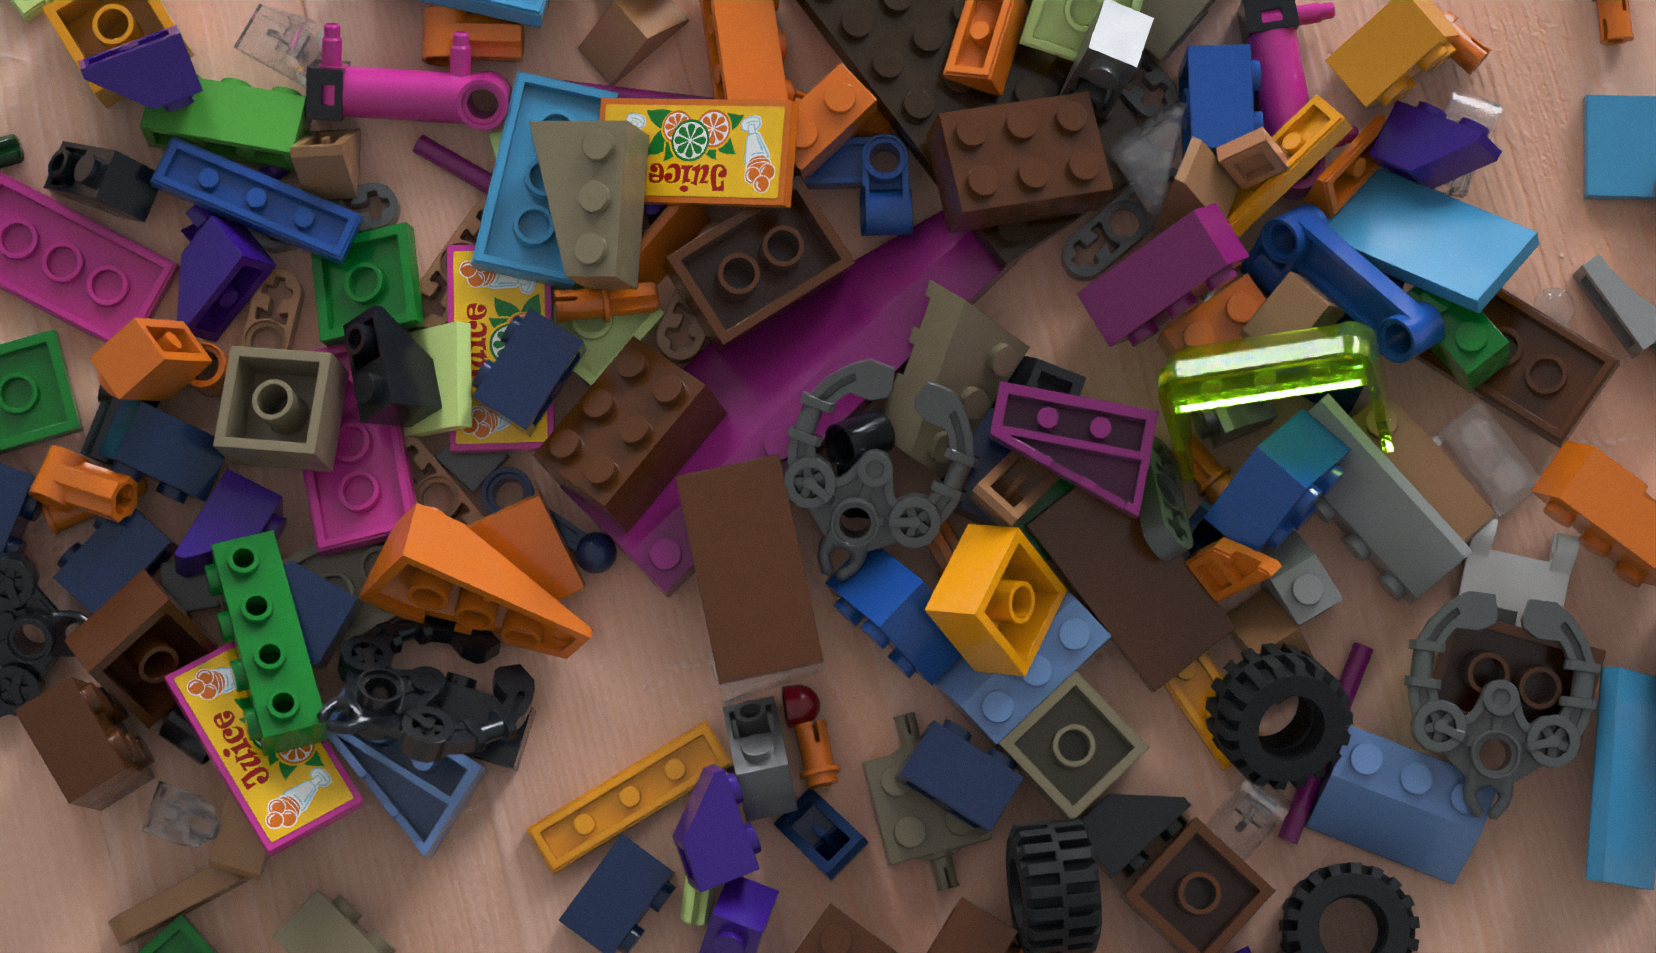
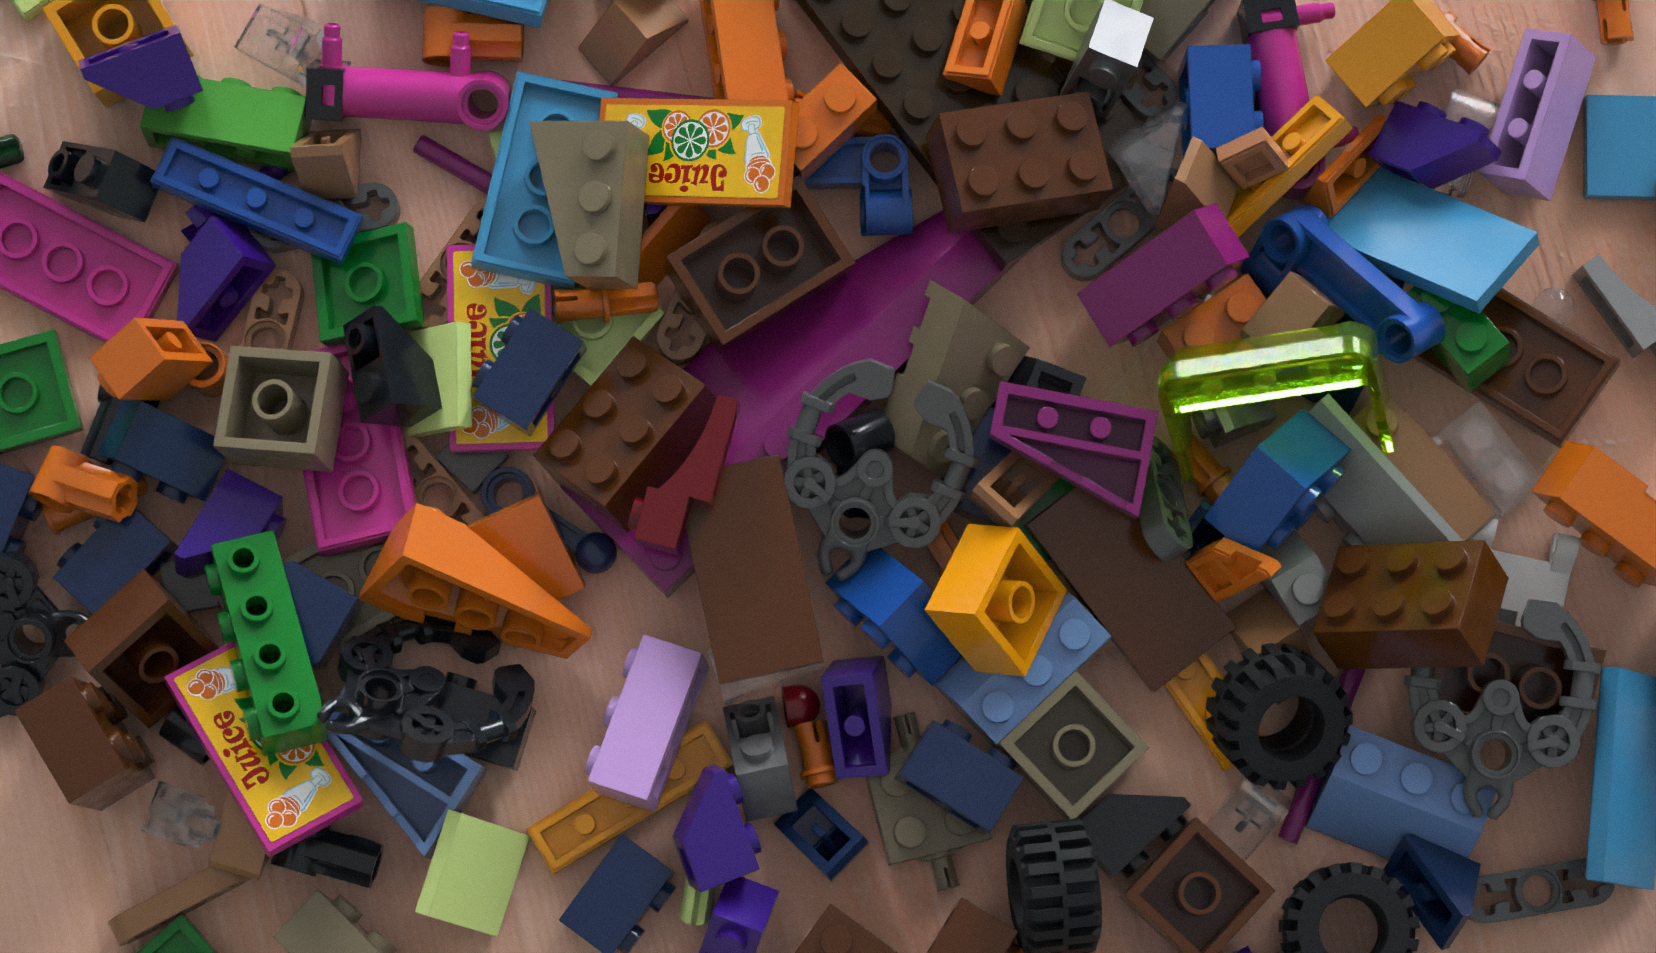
(334, 855): none -> black piece
(472, 873): none -> yellowish green tile
(647, 722): none -> lavender brick
(664, 511): none -> dark red slope
(858, 716): none -> dark purple slope
(1411, 605): none -> reddish brown brick
(1438, 883): none -> dark blue slope
(1539, 113): none -> lavender brick
(1577, 898): none -> dark grey beam

